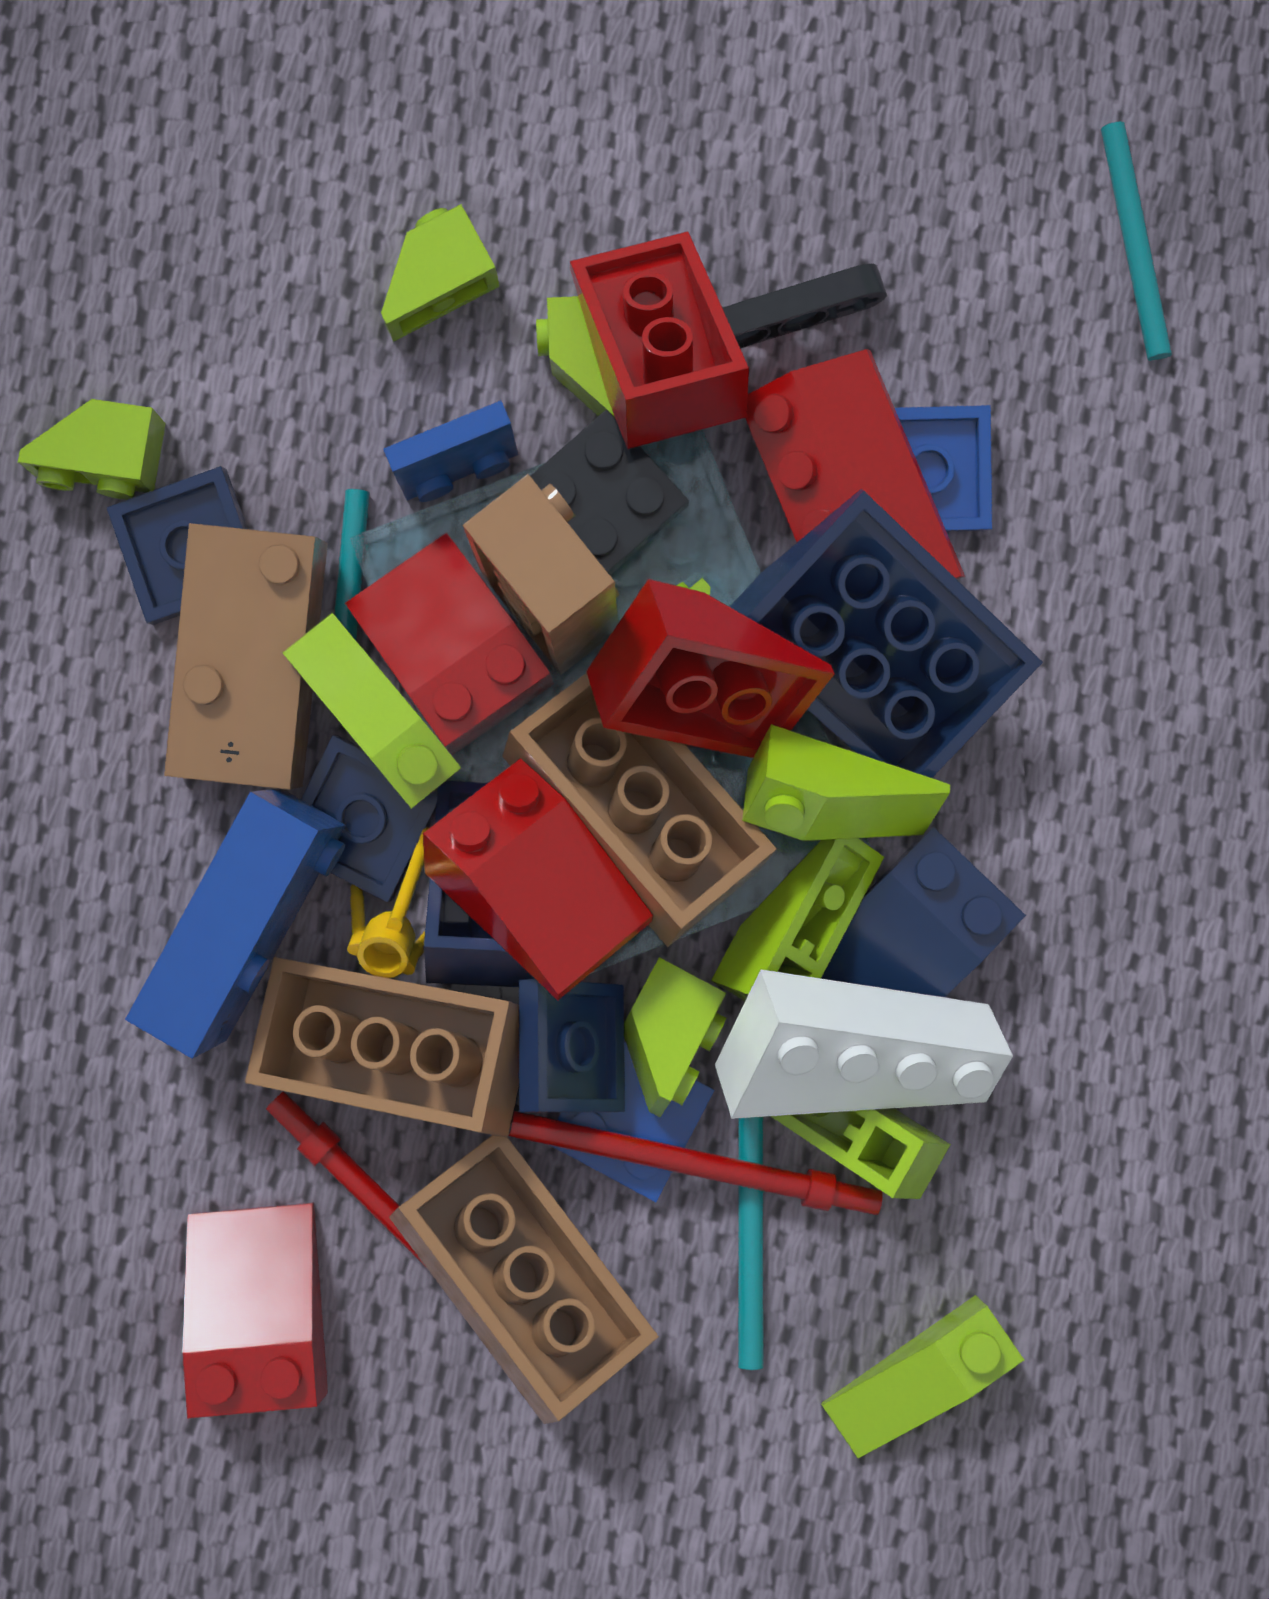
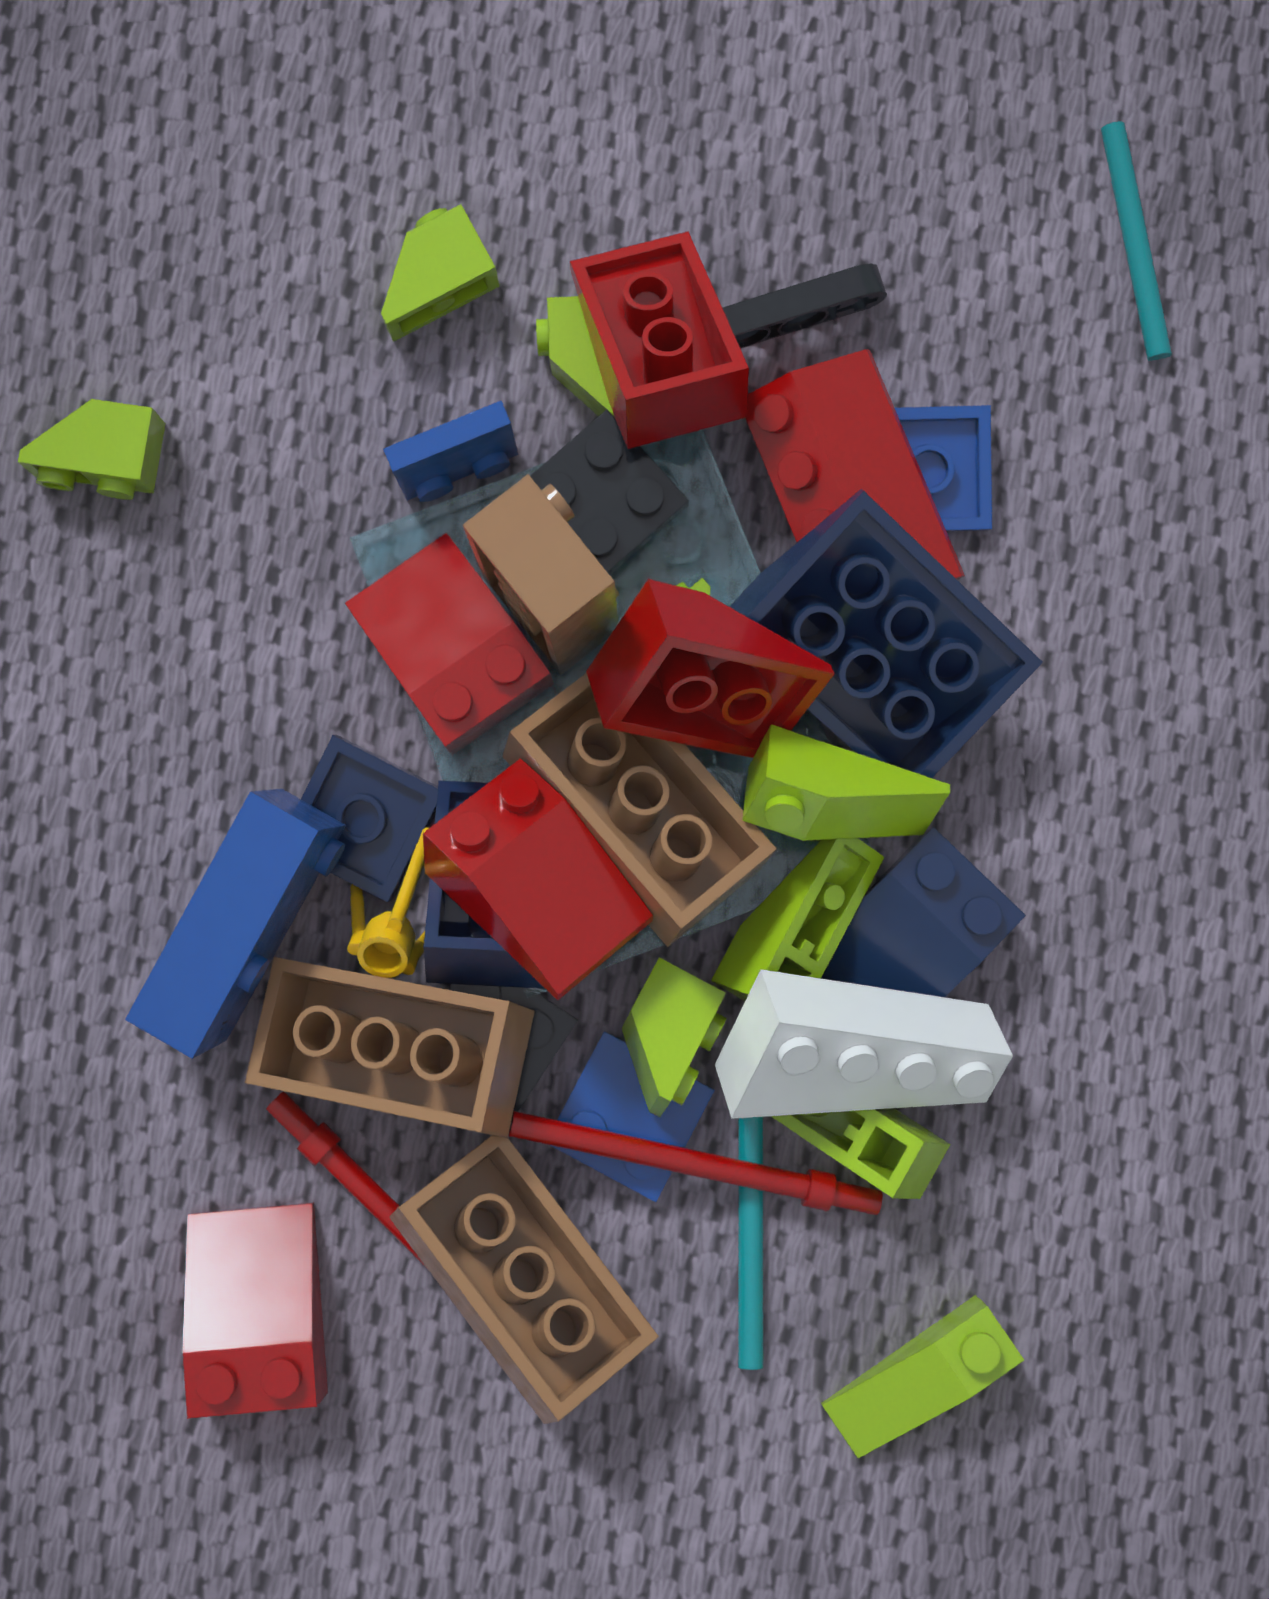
(155, 535): dark blue plate -> none
(235, 696): medium nougat brick -> none
(349, 569): teal bar -> none
(371, 710): lime slope -> none
(571, 1048): dark blue plate -> none

